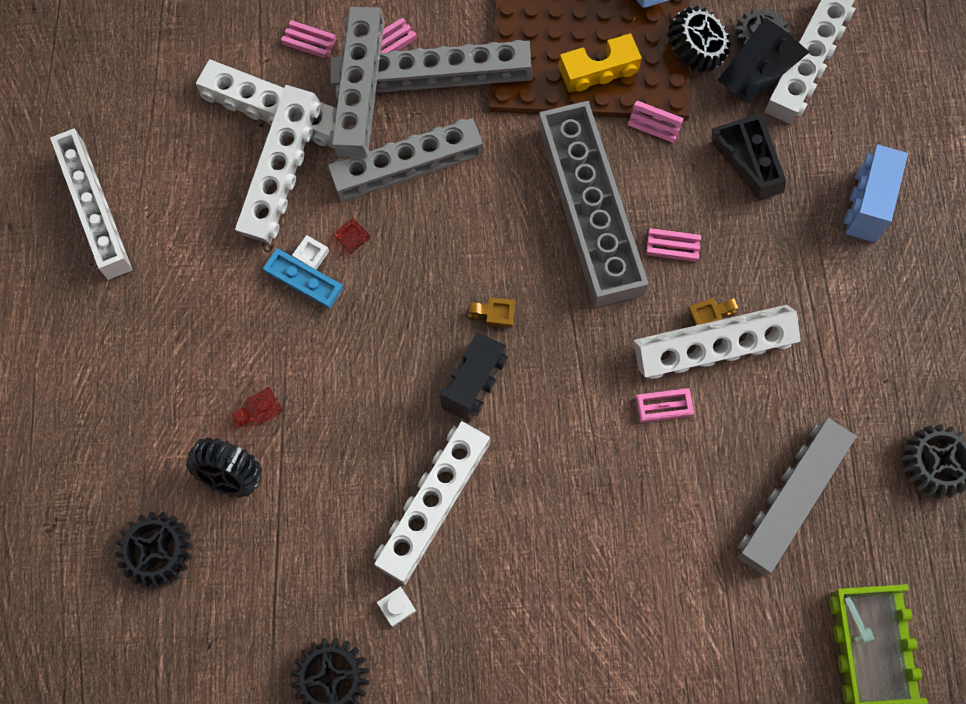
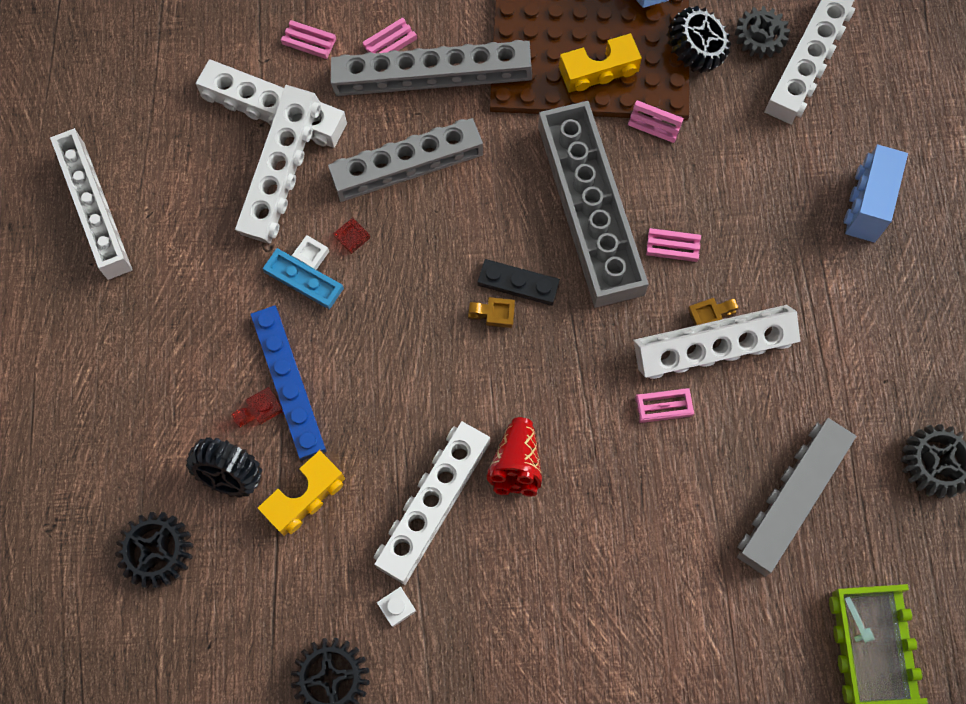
(288, 383): none -> blue plate
(288, 512): none -> yellow arch
(356, 141): light grey brick -> none
(474, 377): black wedge -> none
(516, 461): none -> red cone
(518, 282): none -> black plate
(751, 154): black wedge -> none
(762, 61): black wedge -> none

